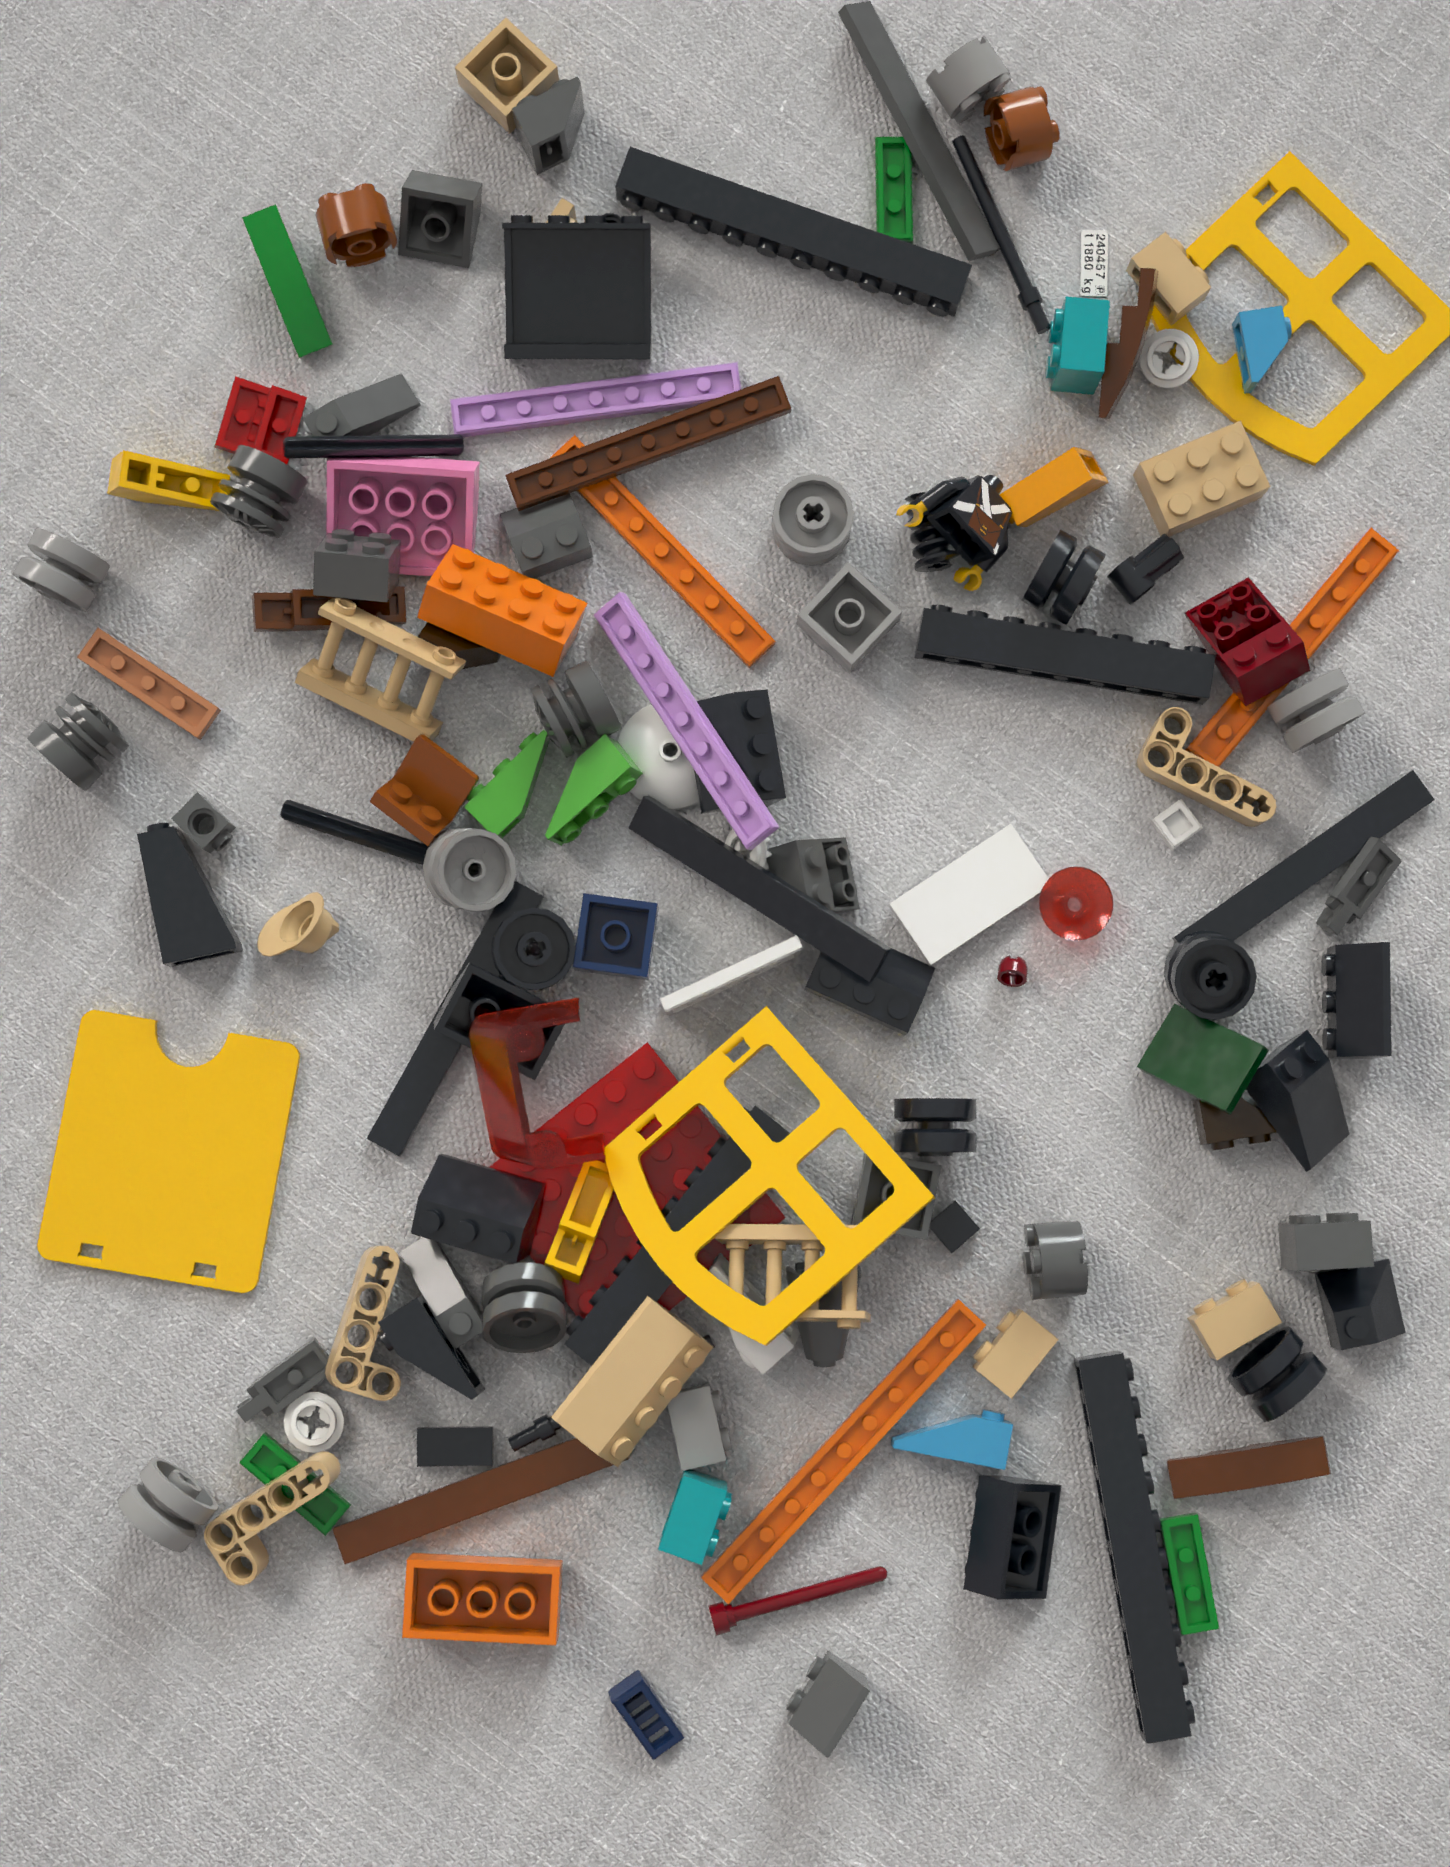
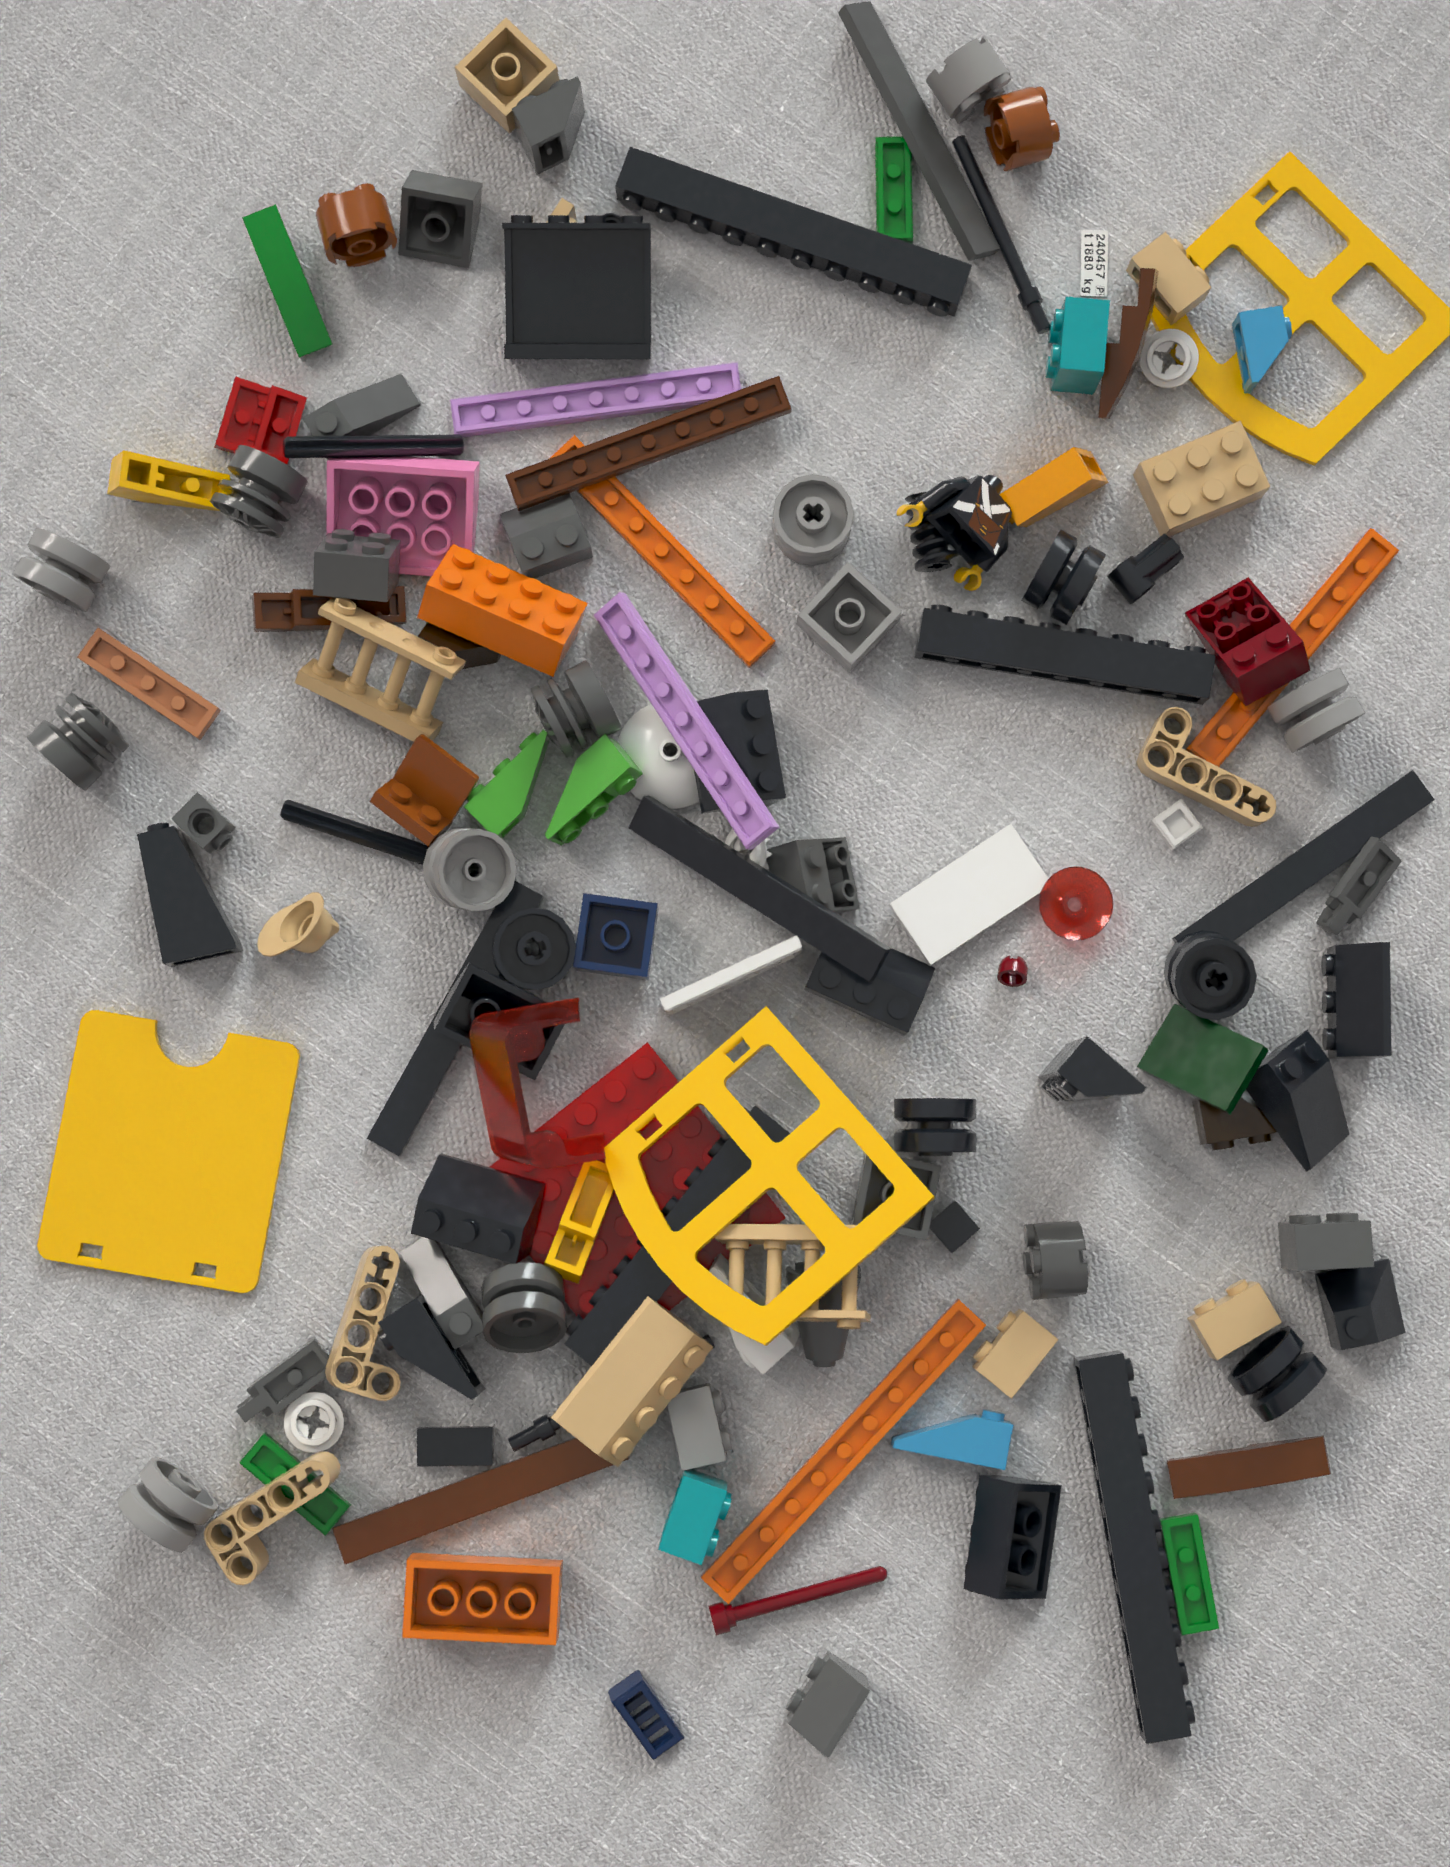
(1087, 1073): none -> black slope

